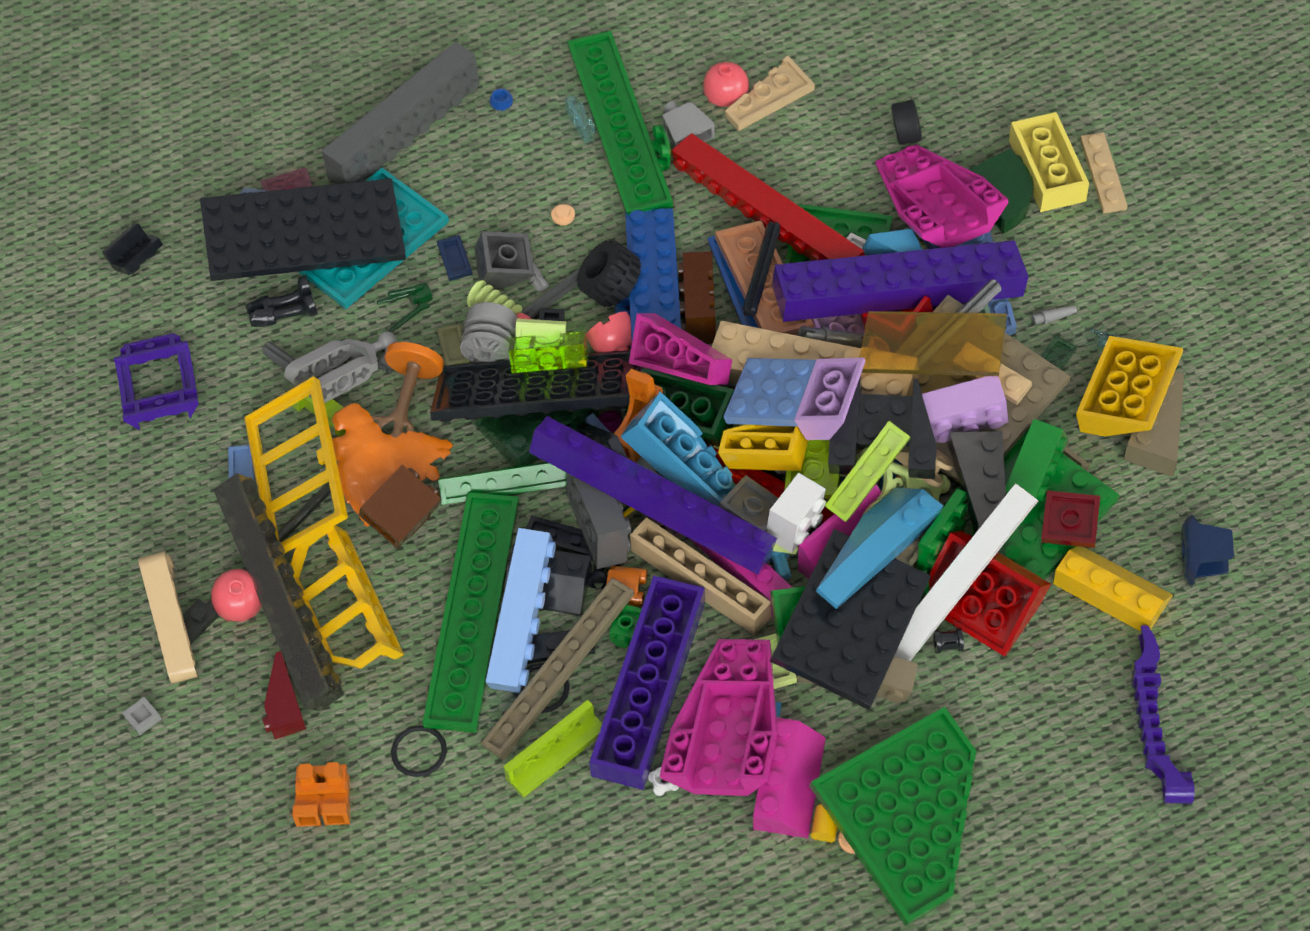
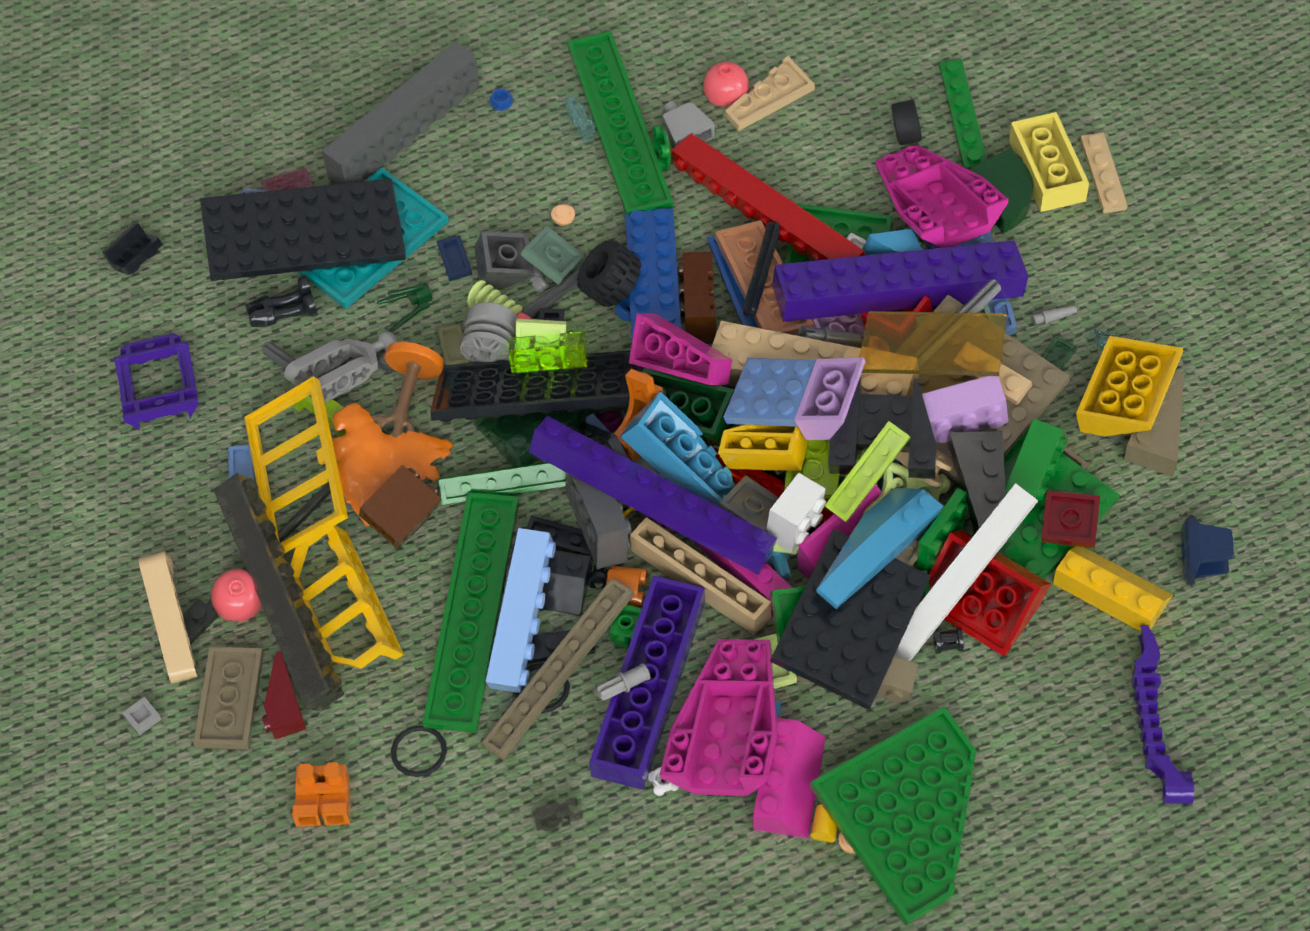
(228, 698): none -> dark tan plate
(549, 754): lime fence -> none
(551, 815): none -> clear smoke plate
(552, 255): none -> sand green plate
(612, 335): coral cylinder -> none
(623, 682): none -> light grey axle
(962, 113): none -> green plate

